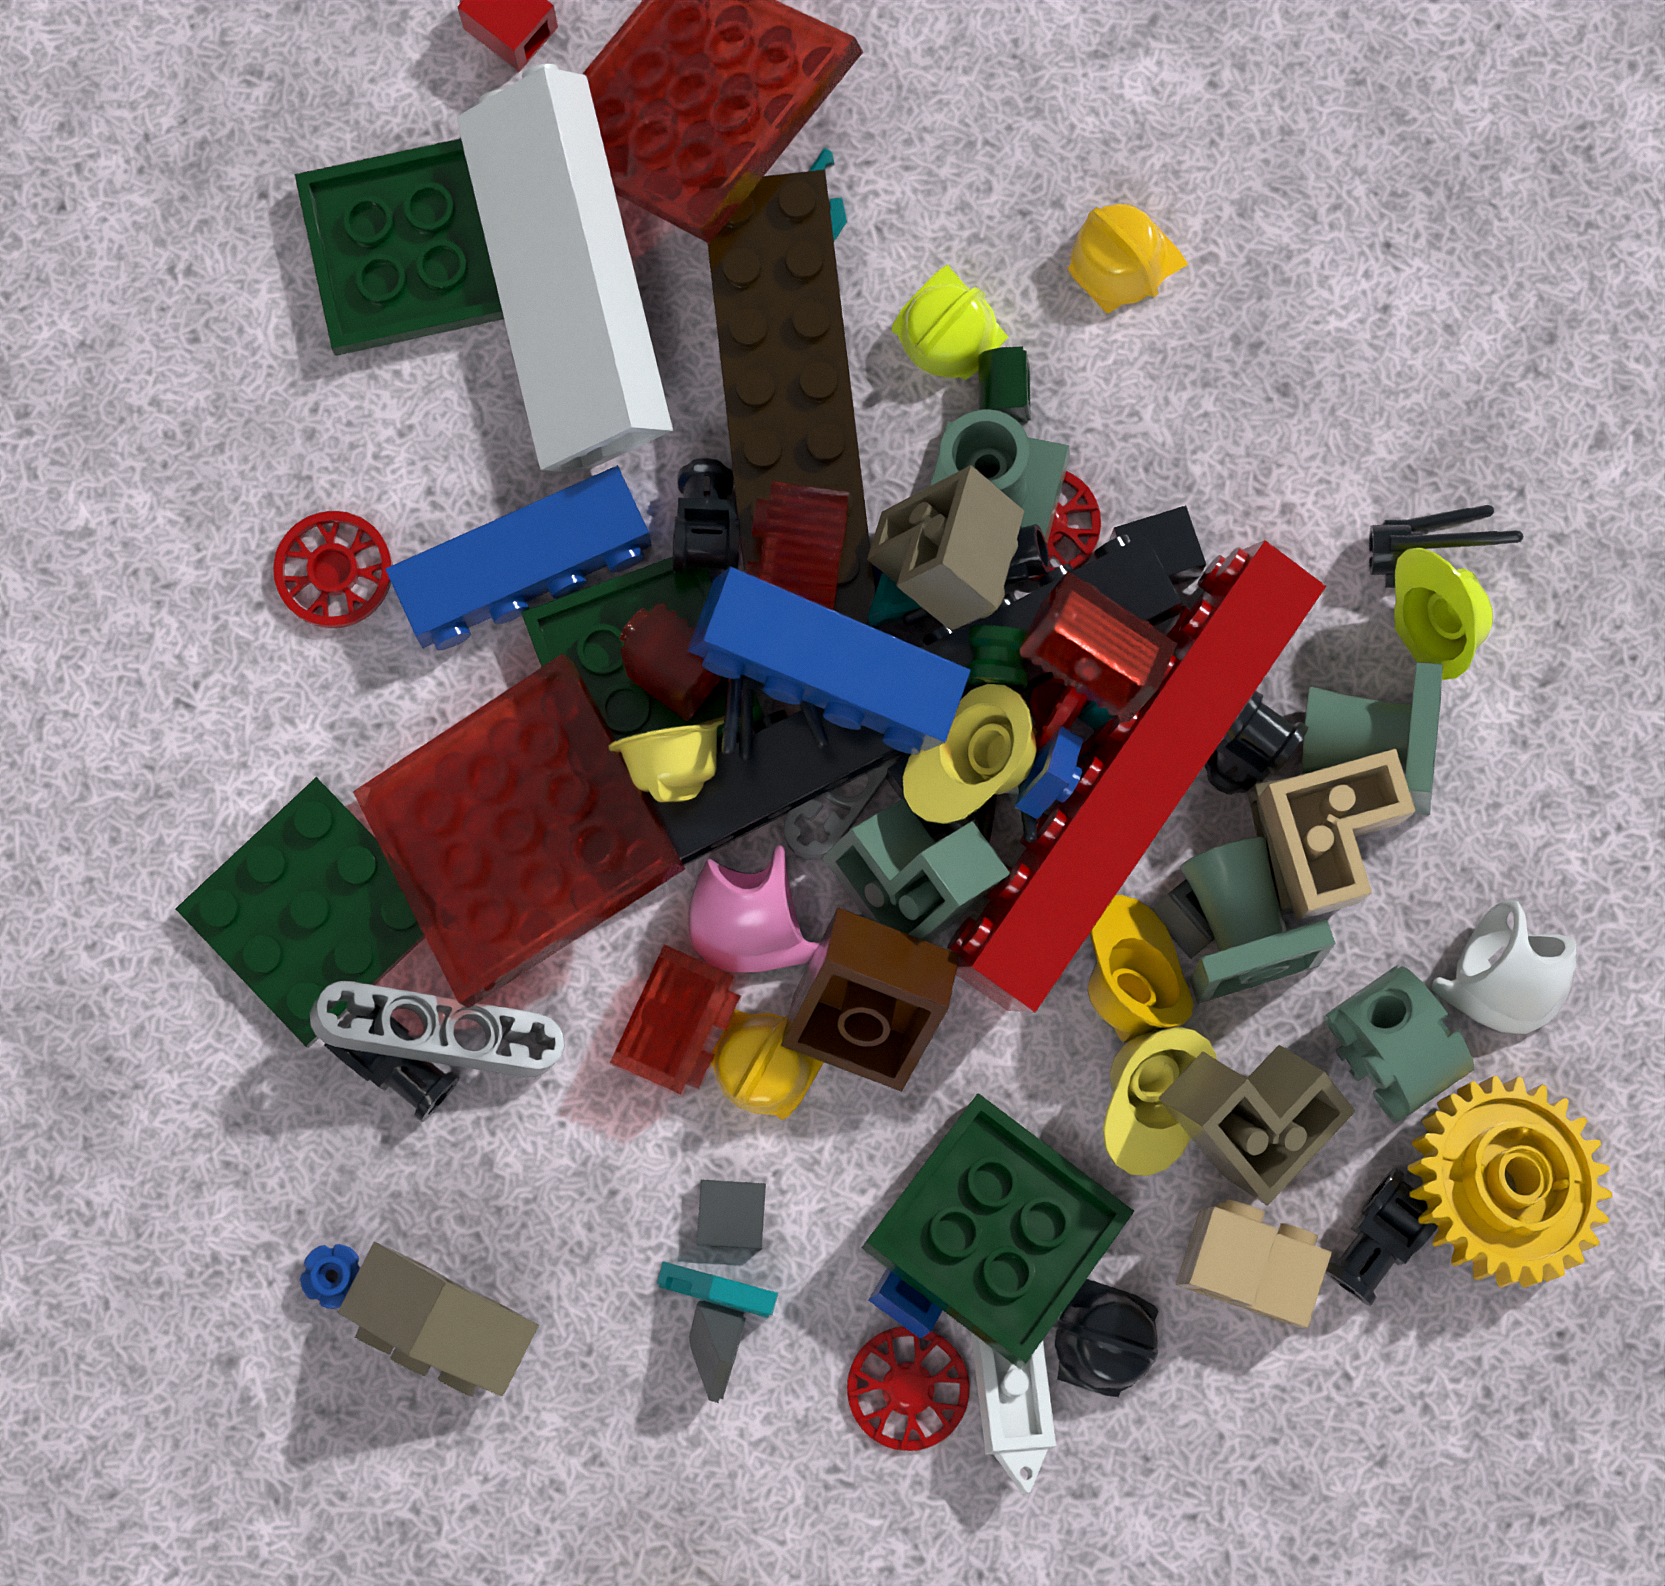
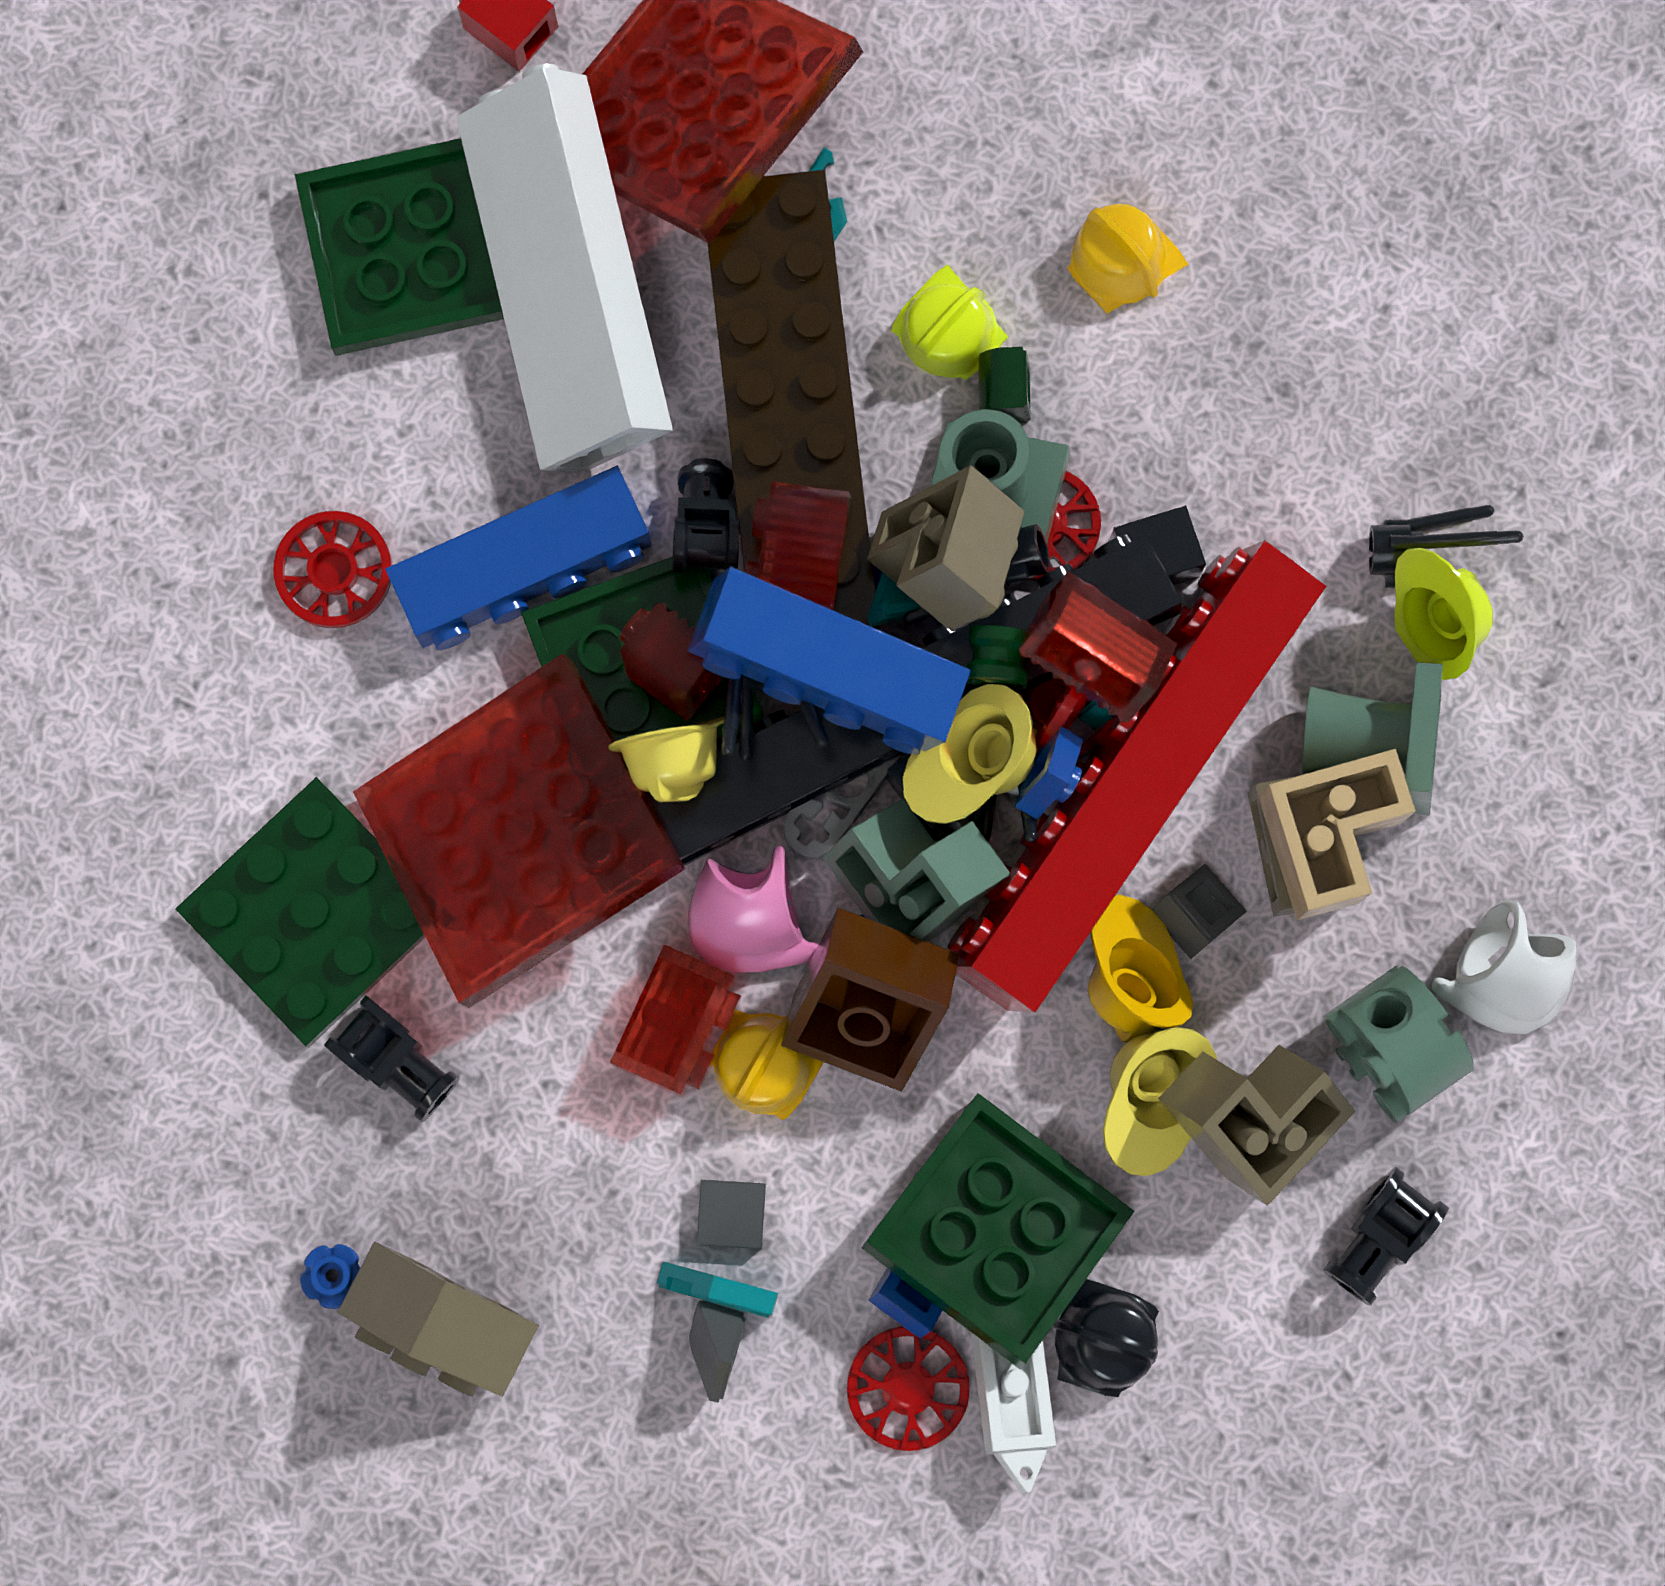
(438, 1021): light grey beam -> none
(1247, 922): sand green plant -> none
(1253, 1265): tan brick -> none
(1256, 744): black connector -> none
(1463, 1175): yellow gear -> none

